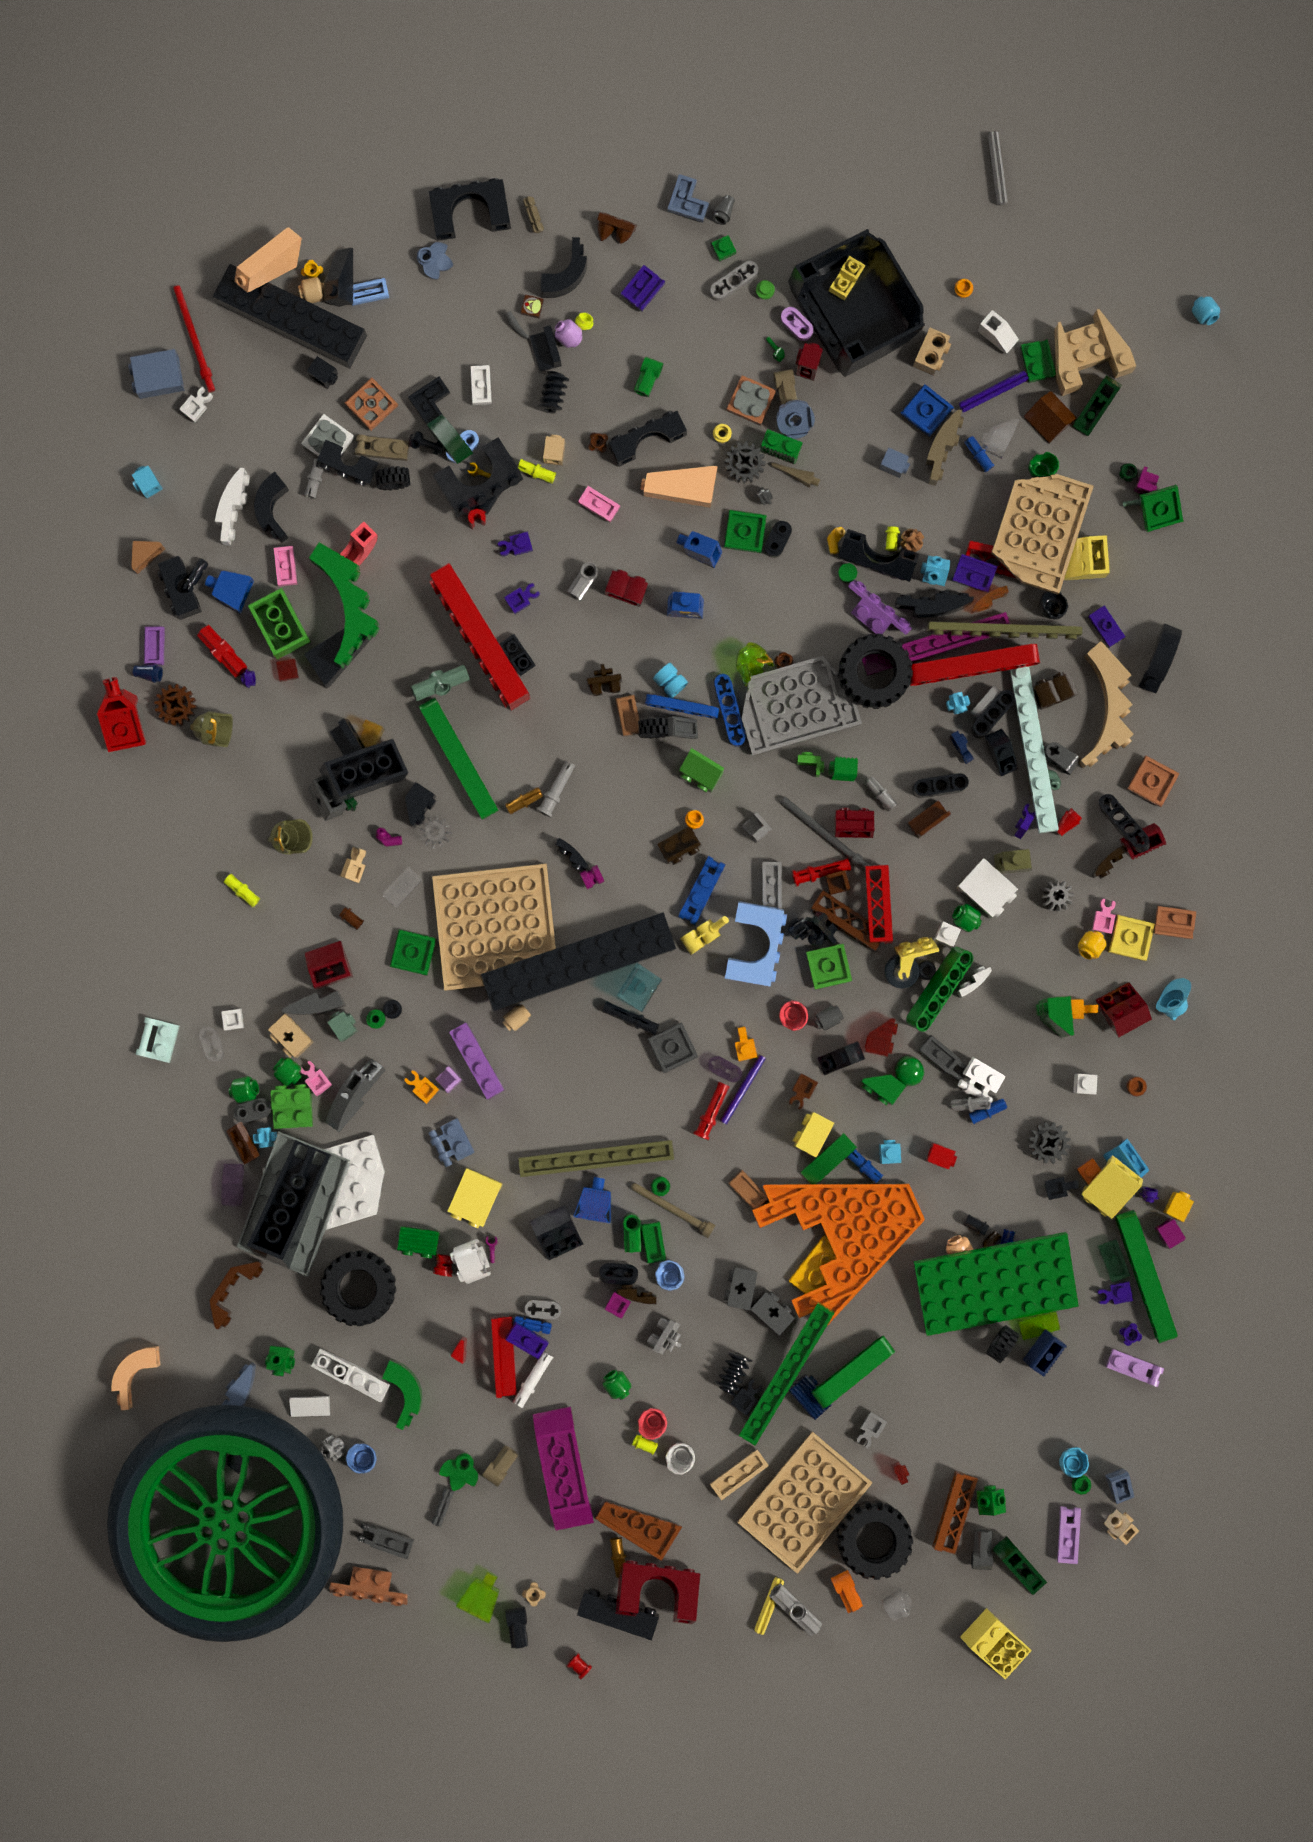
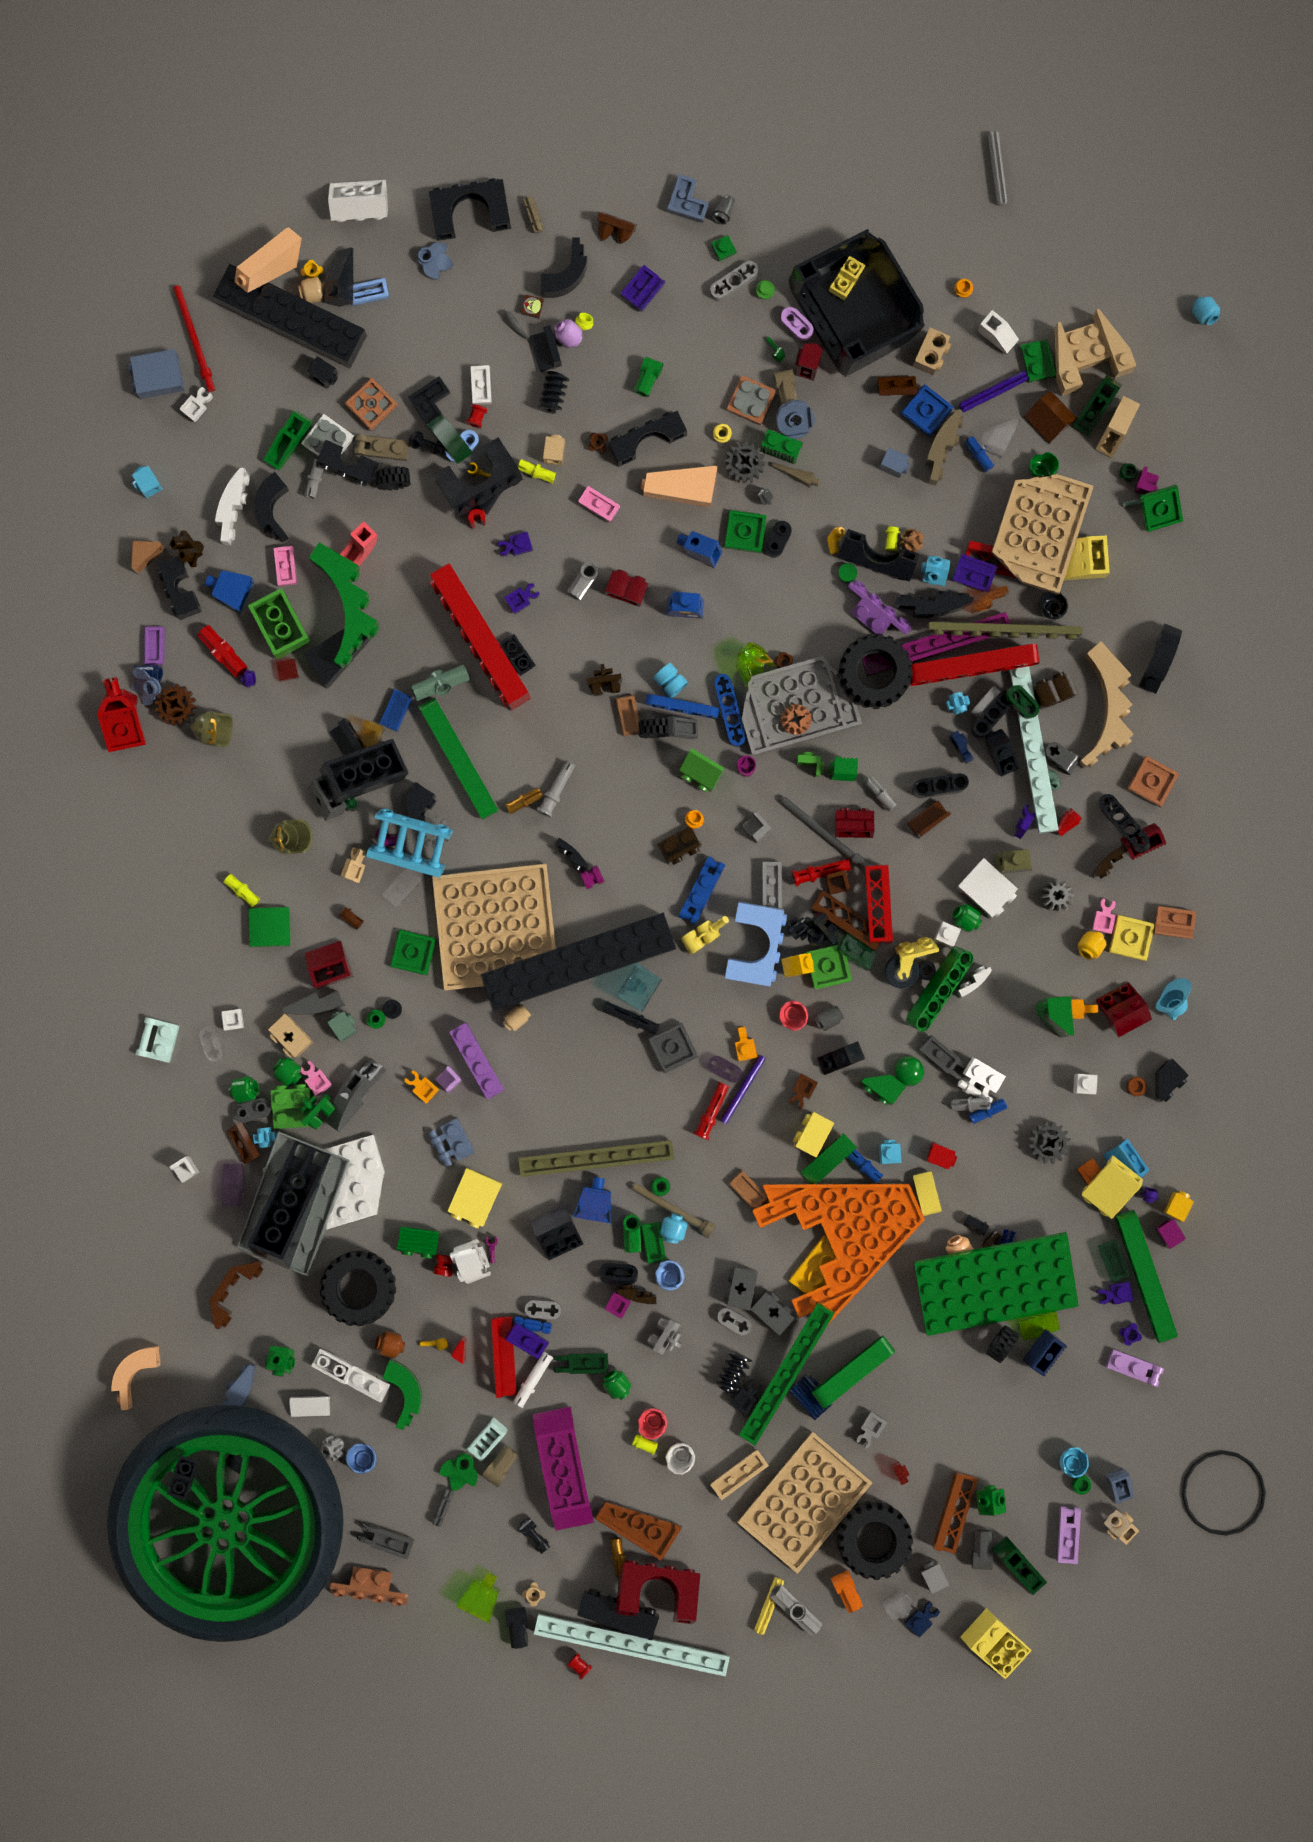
(146, 686): none -> sand blue plate
(183, 1478): none -> black slope
(184, 1169): none -> white panel
(188, 549): none -> dark brown hips
(194, 575): black axle -> none
(269, 927): none -> green slope
(287, 440): none -> green slope
(323, 1105): none -> green hips
(358, 200): none -> white slope
(389, 1344): none -> dark orange head
(396, 710): none -> blue tile
(397, 856): none -> medium azure fence
(441, 1343): none -> yellow hand
(476, 416): none -> red bush
(493, 1424): none -> light aqua slope
(527, 1528): none -> black bar
(583, 1363): none -> dark green hinge
(631, 1645): none -> light aqua plate
(673, 1228): none -> medium azure head
(737, 1317): none -> light grey beam
(748, 764): none -> magenta wheel
(792, 727): none -> nougat gear
(797, 965): none -> yellow brick
(857, 951): none -> clear green plate
(879, 1040): clear red slope -> none
(897, 385): none -> reddish brown plate
(919, 1621): none -> dark blue plate
(927, 1193): none -> light yellow slope
(934, 1576): none -> light grey brick
(1023, 699): none -> dark green plate
(1058, 1187): black plate -> none
(1106, 626): dark purple plate -> none
(1117, 426): none -> tan slope
(1167, 1079): none -> black slope
(1262, 1497): none -> black piece

